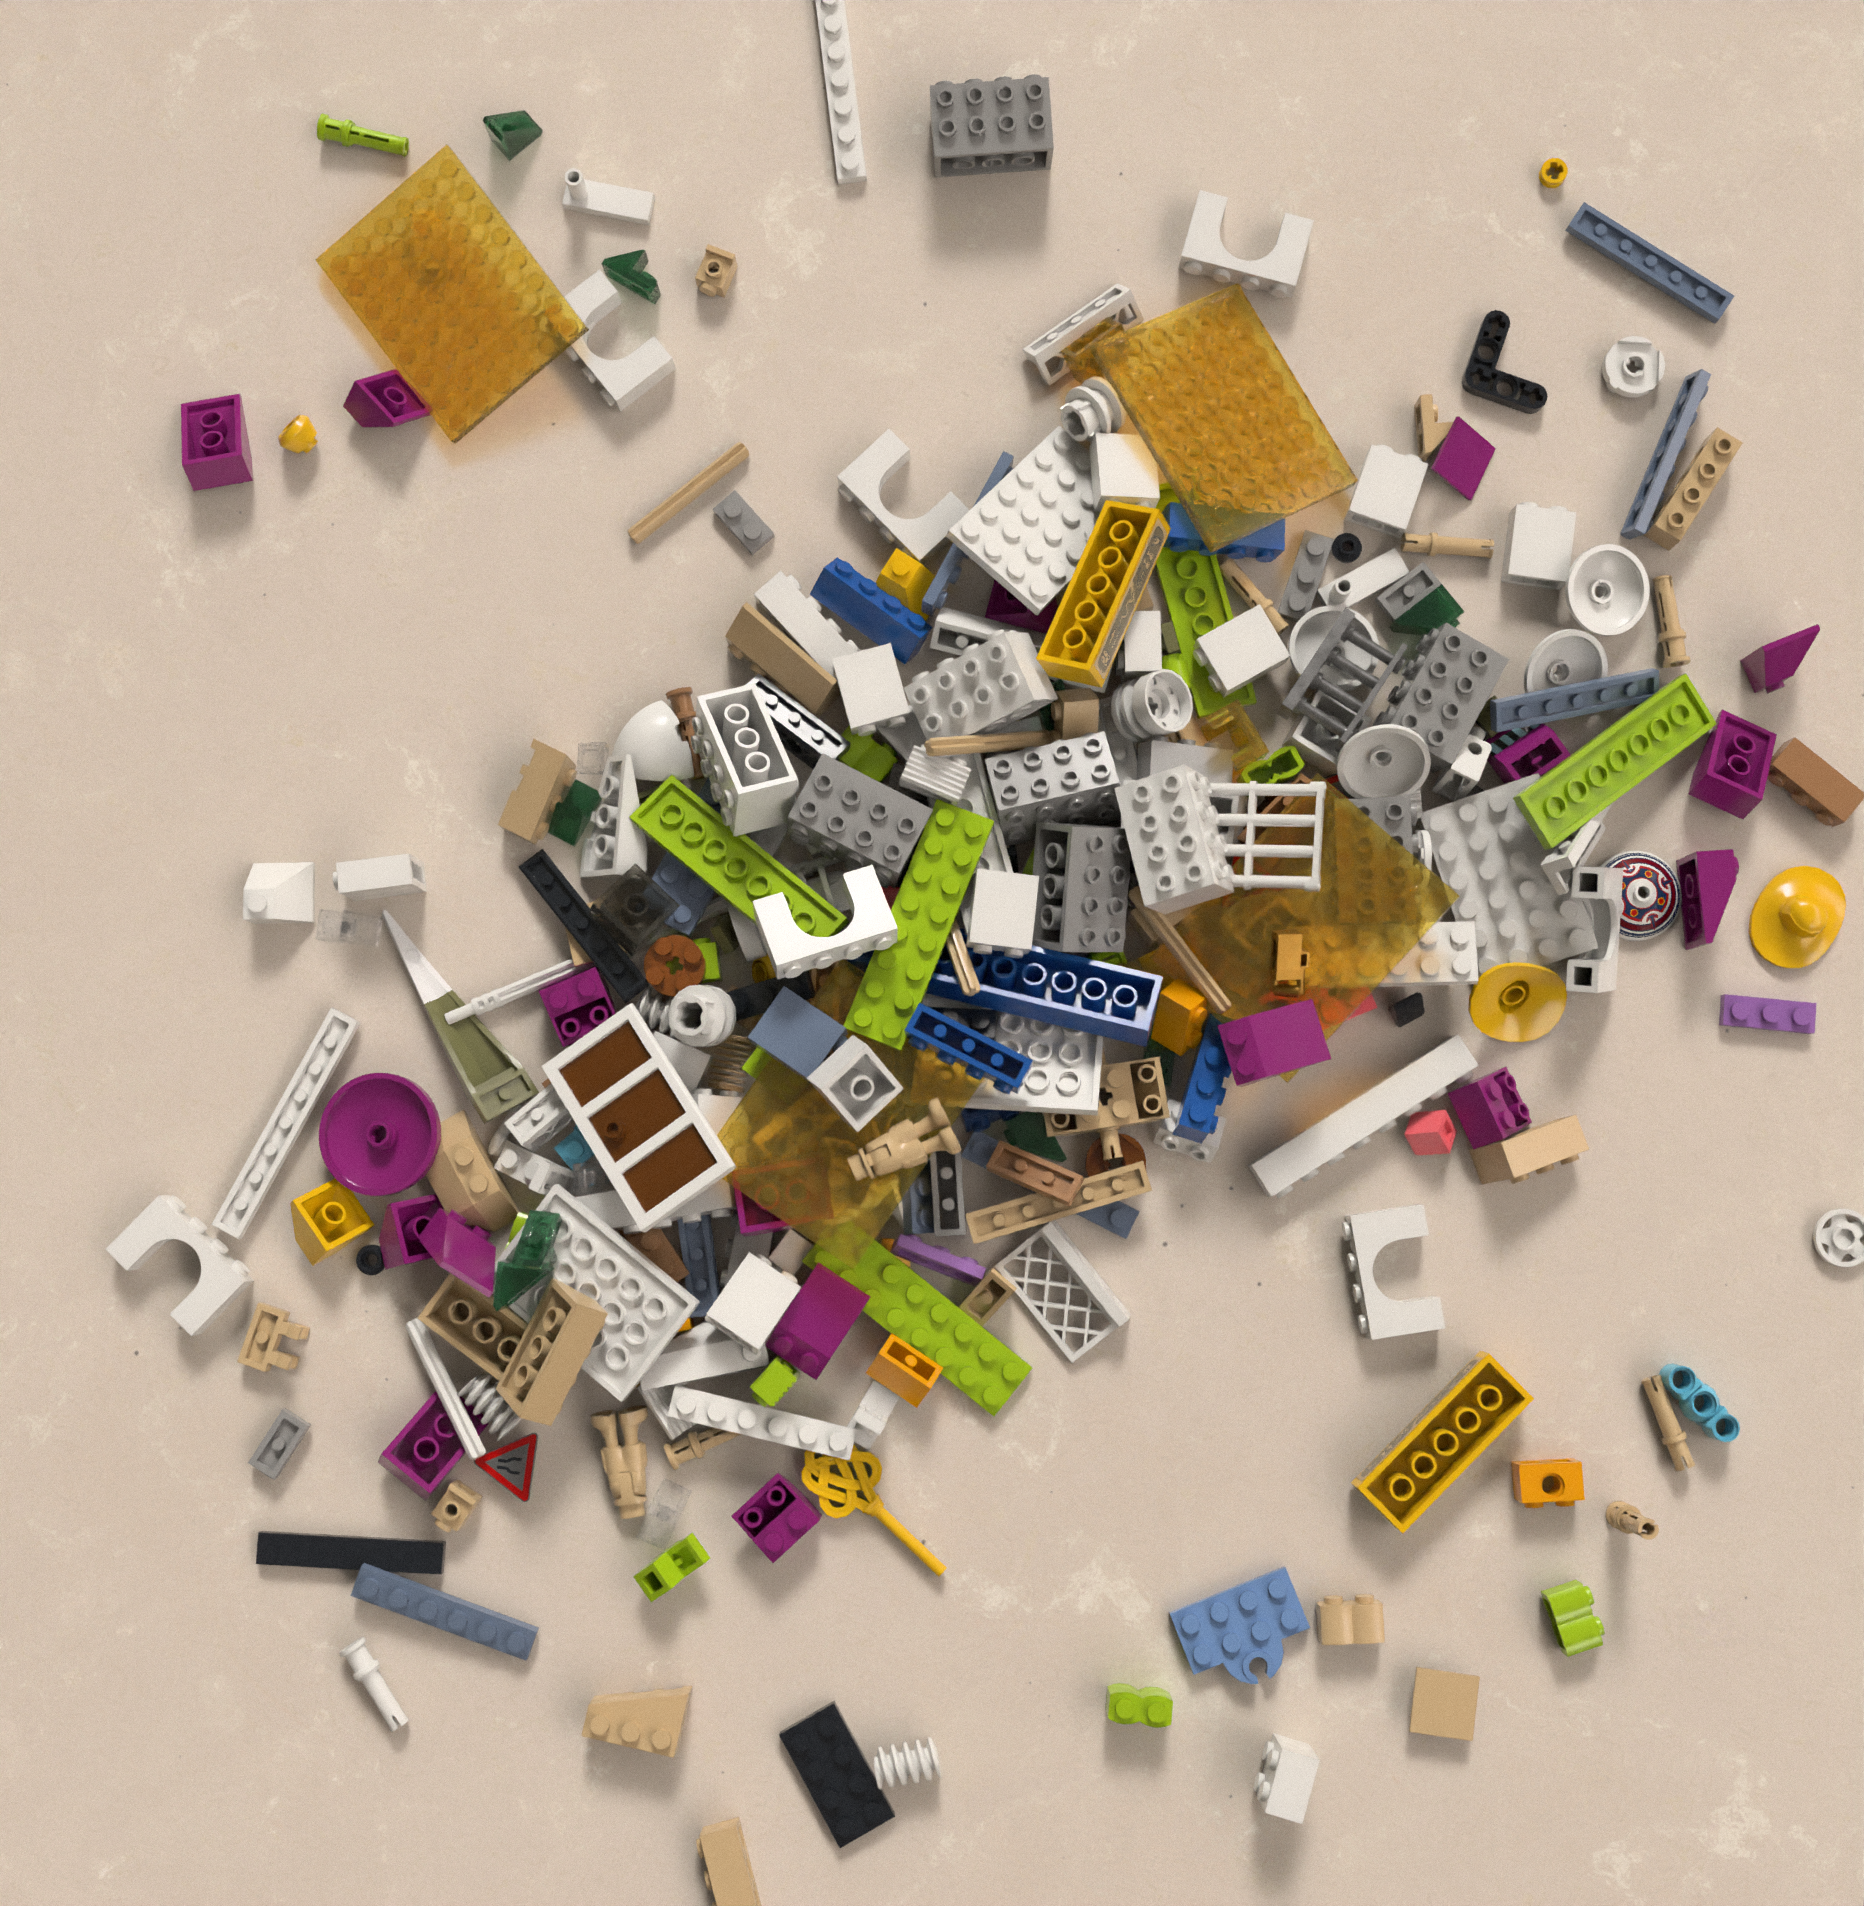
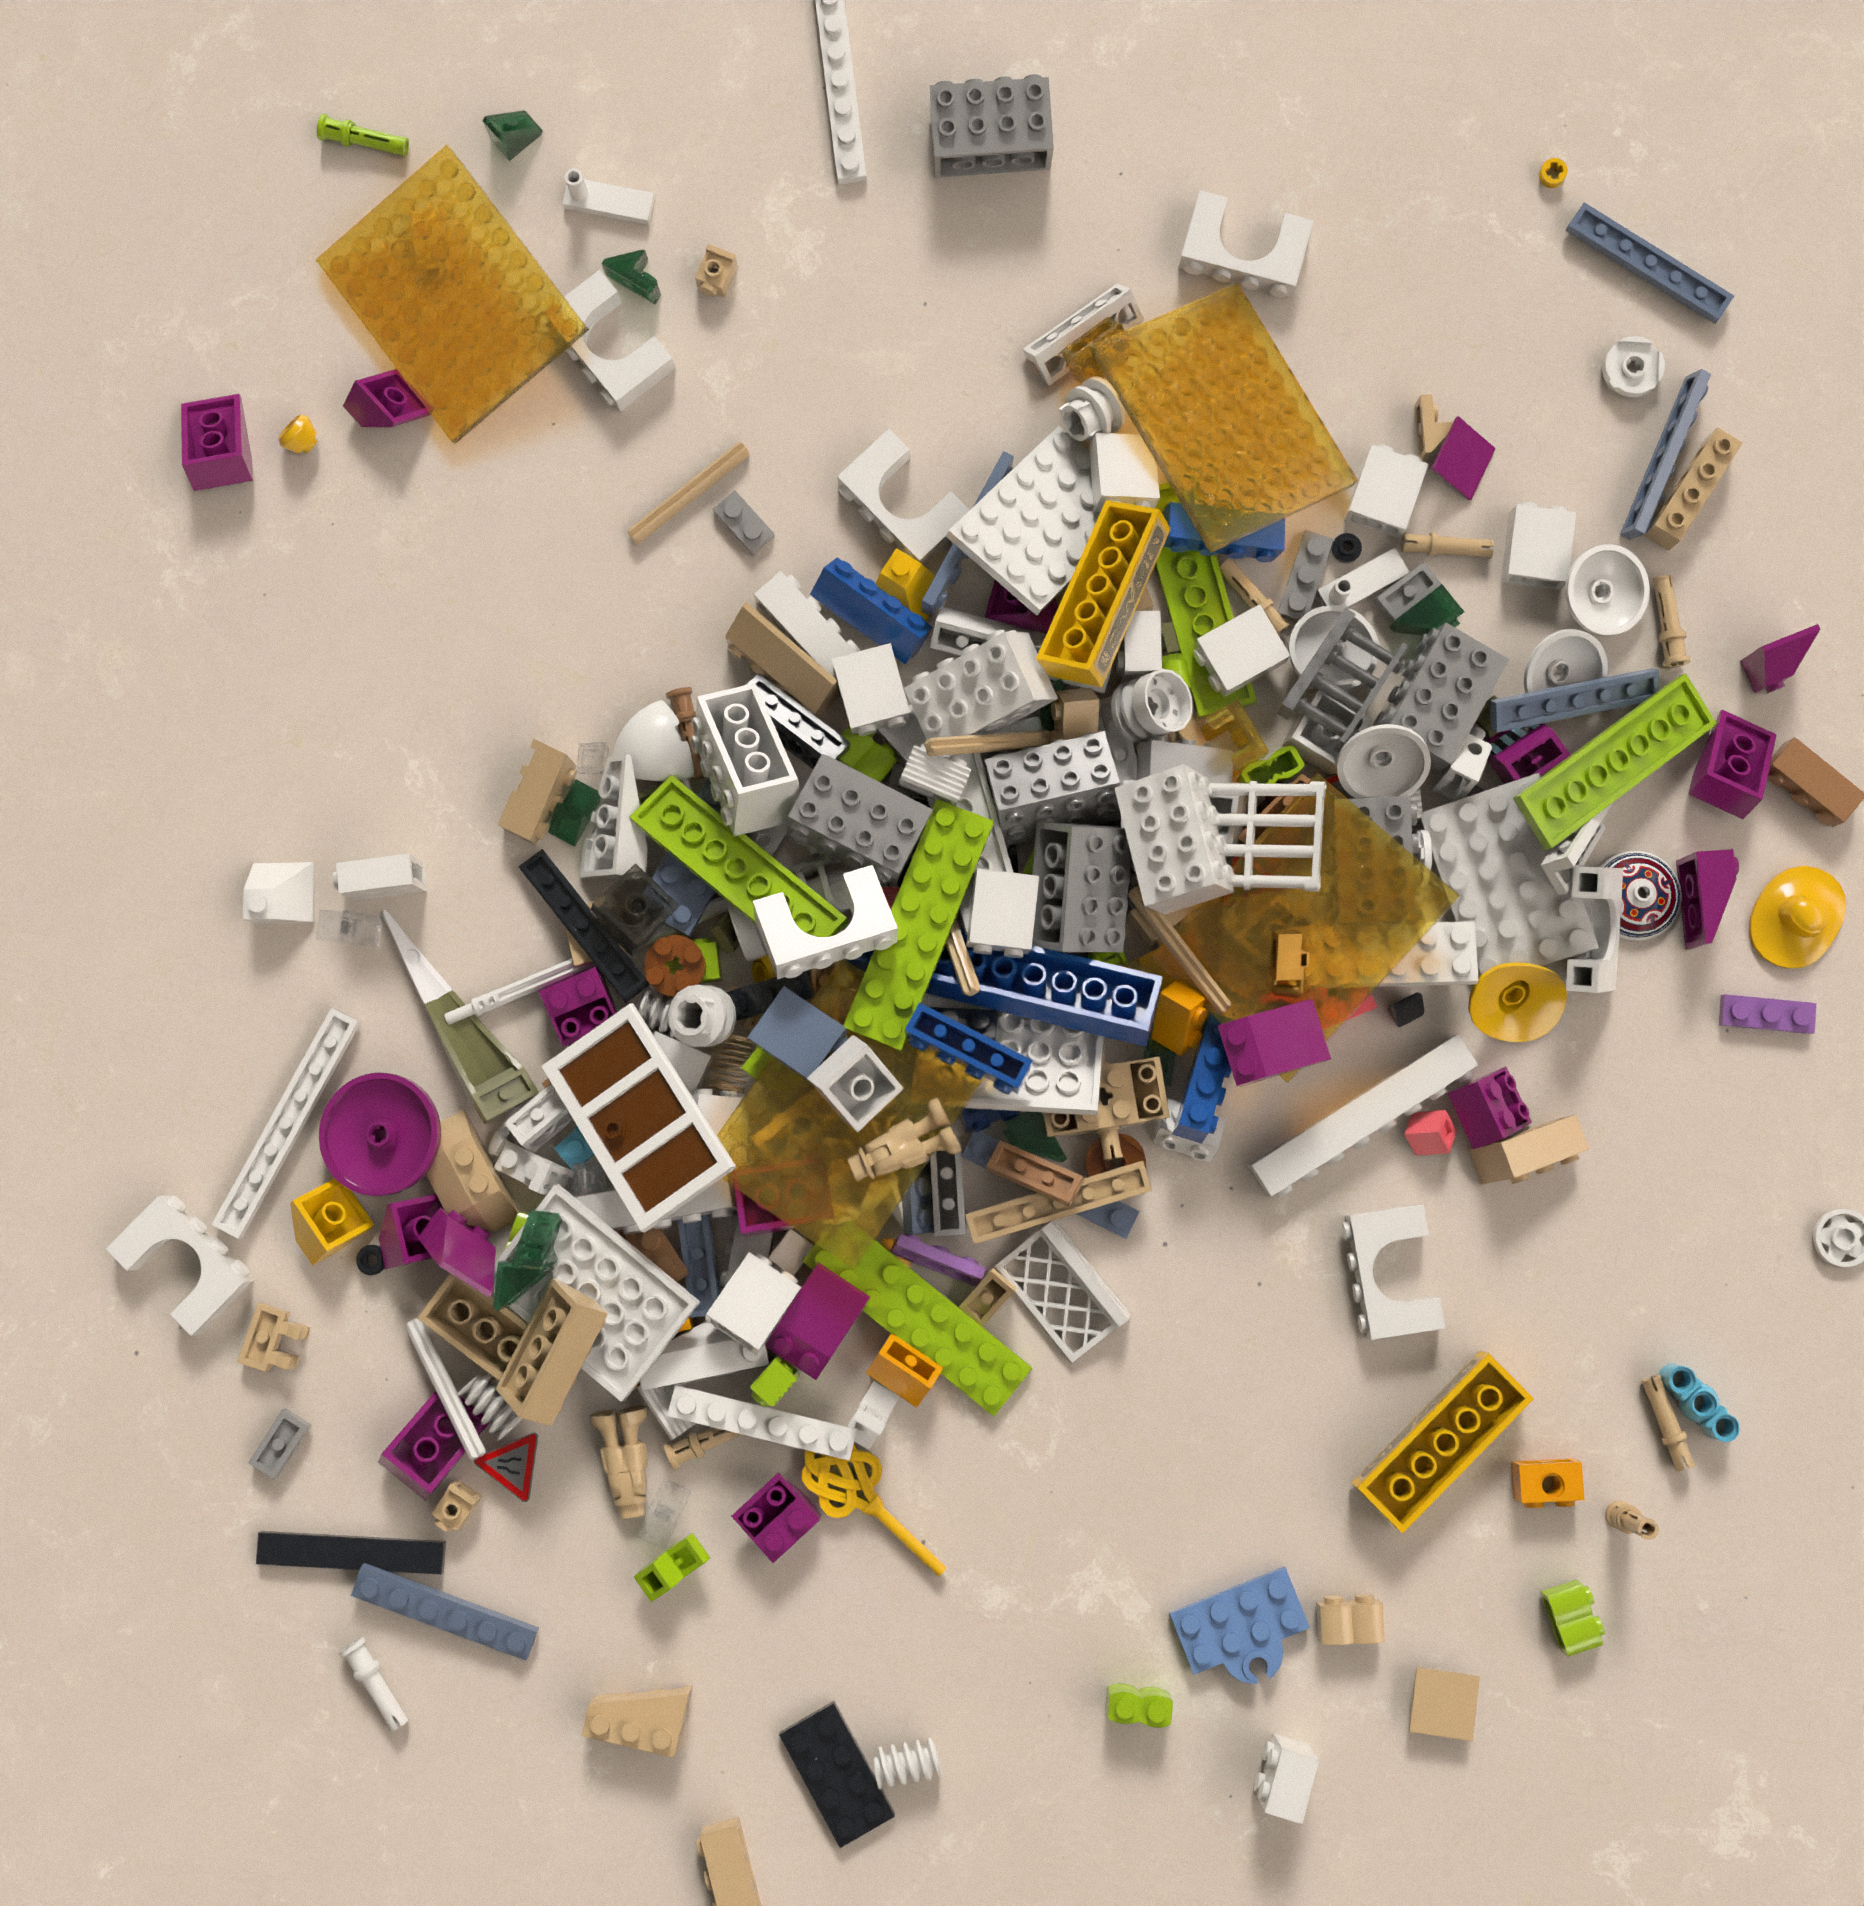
(1487, 370): black beam -> none

